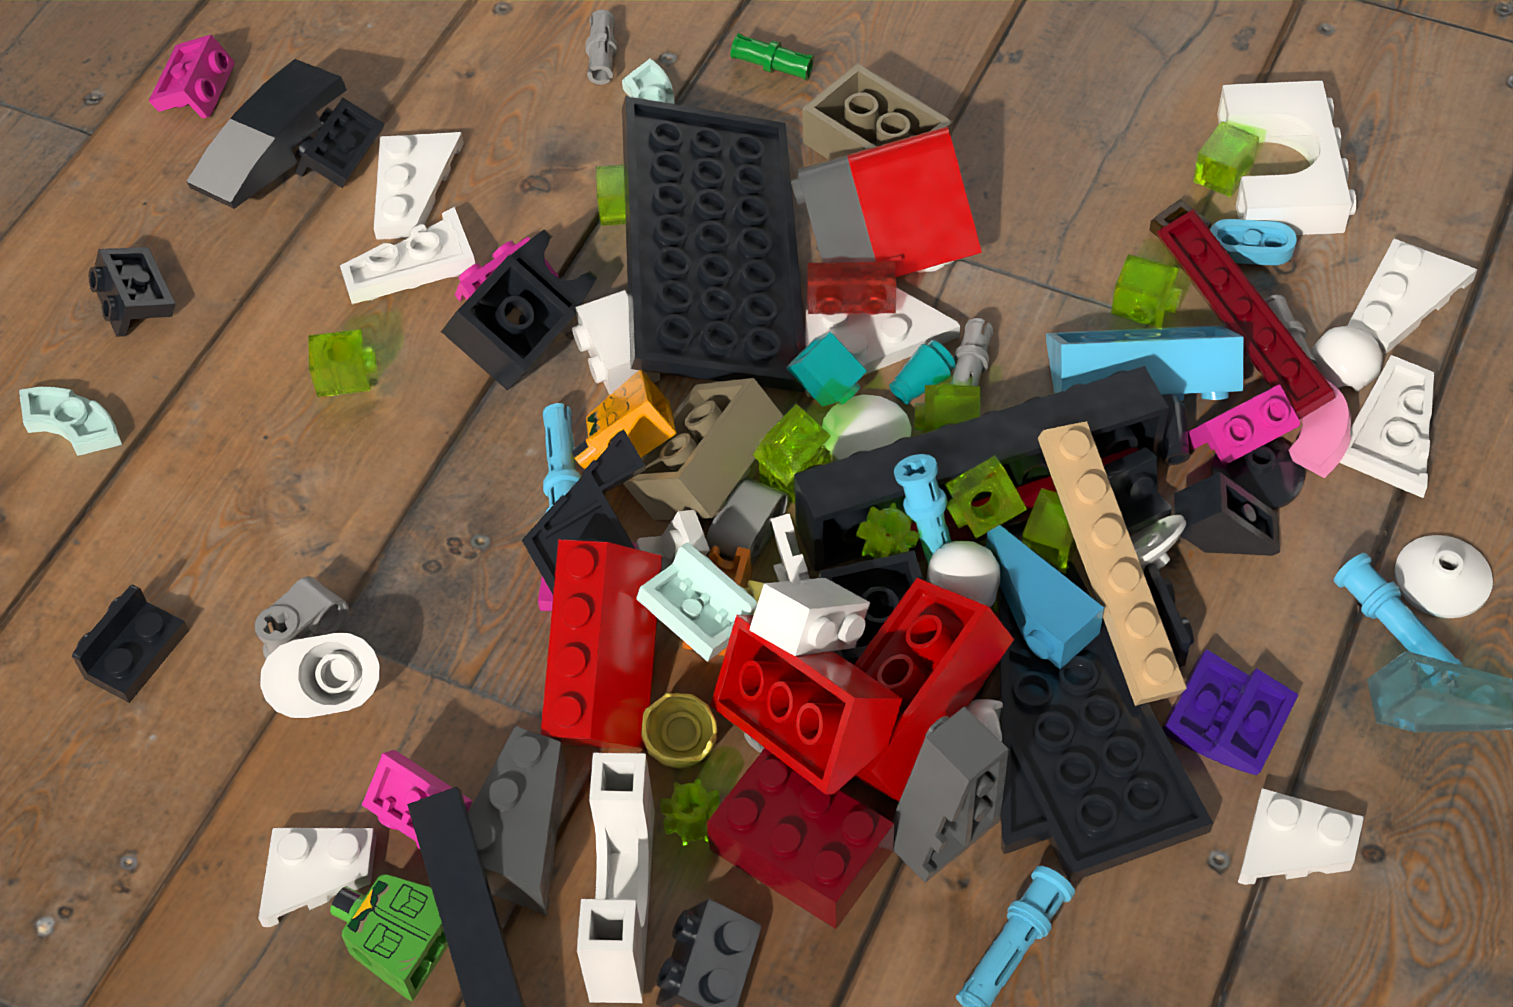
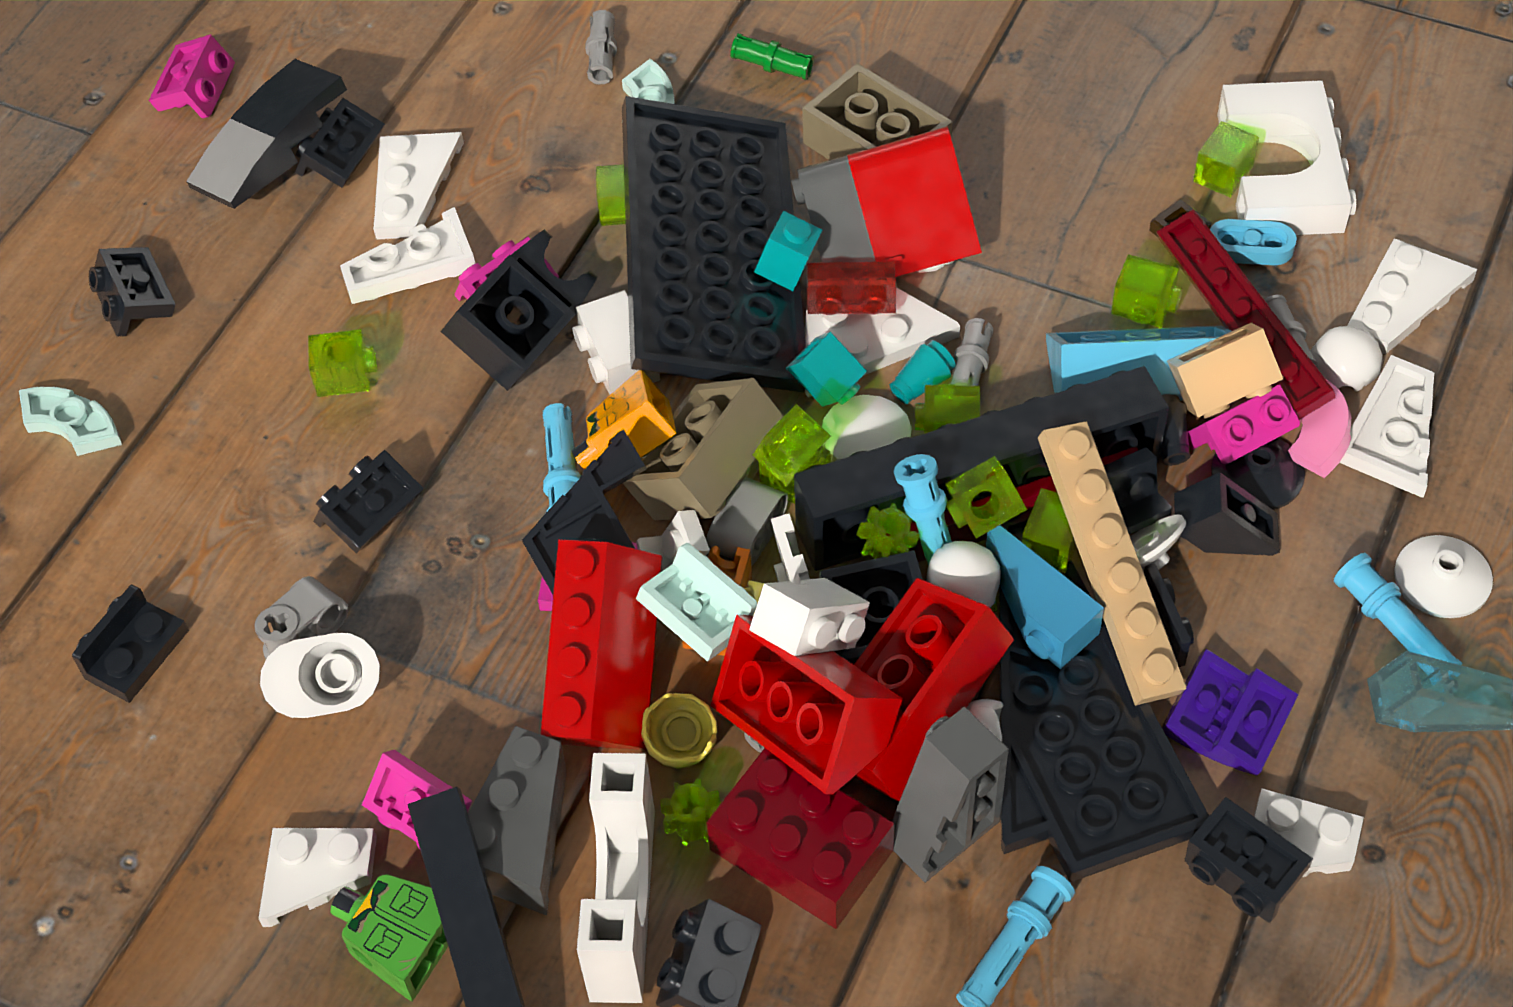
(368, 501): none -> black bracket
(788, 250): none -> teal brick
(1225, 371): none -> tan brick
(1246, 860): none -> black bracket

